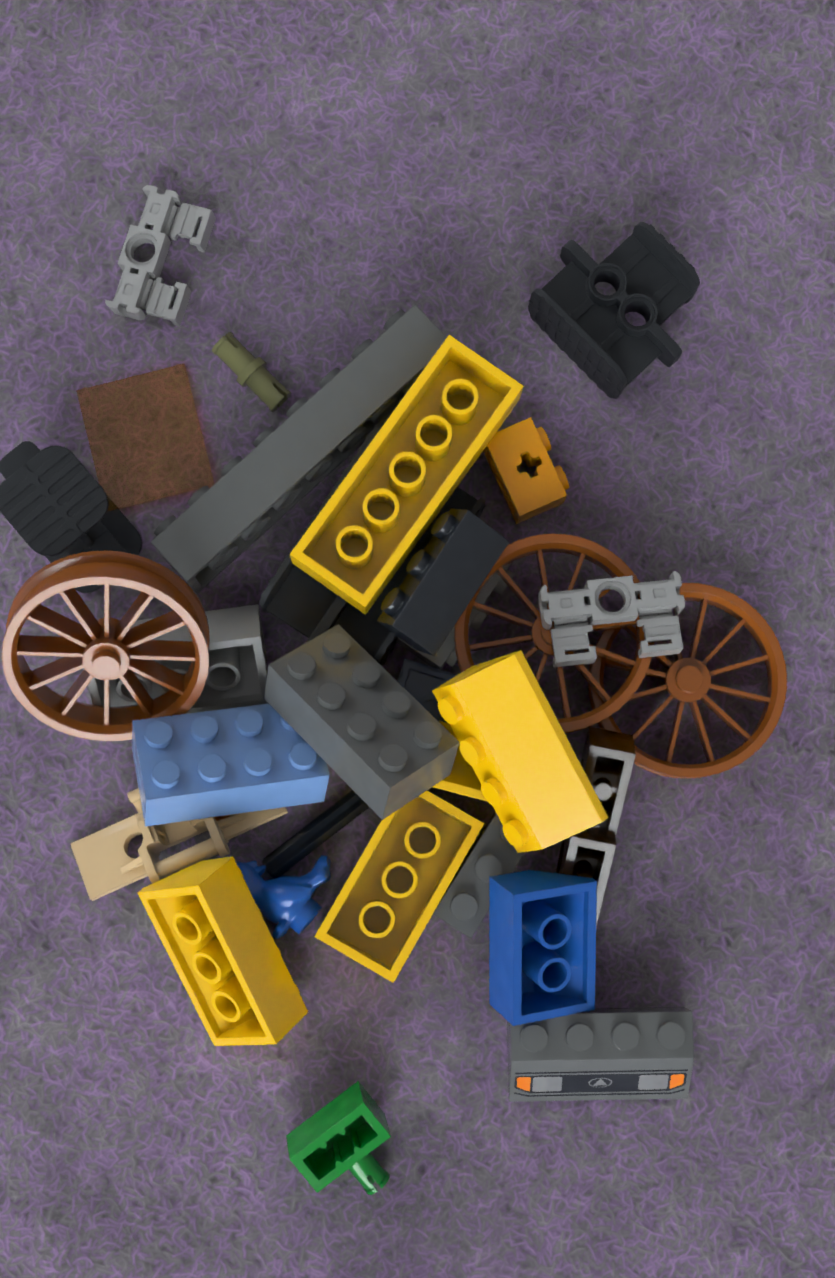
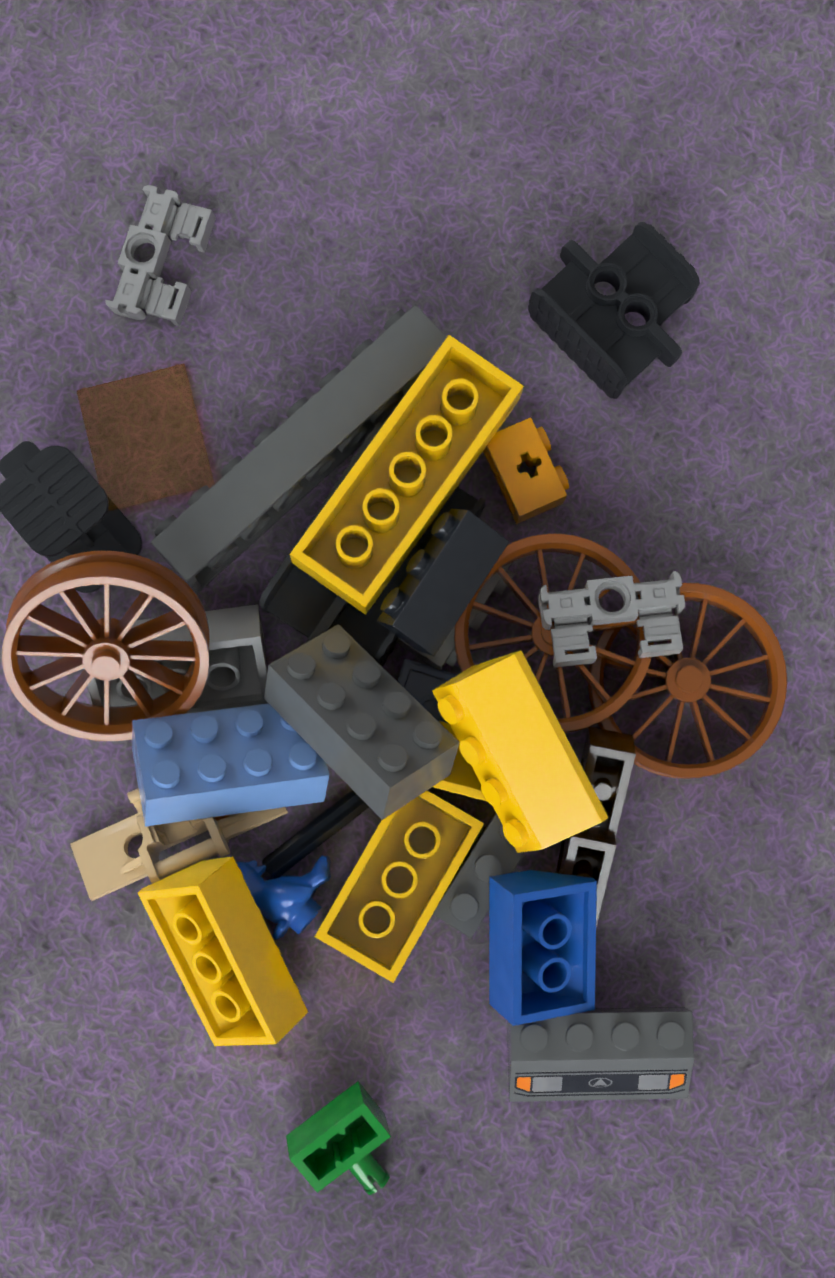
(251, 371): olive pin -> none

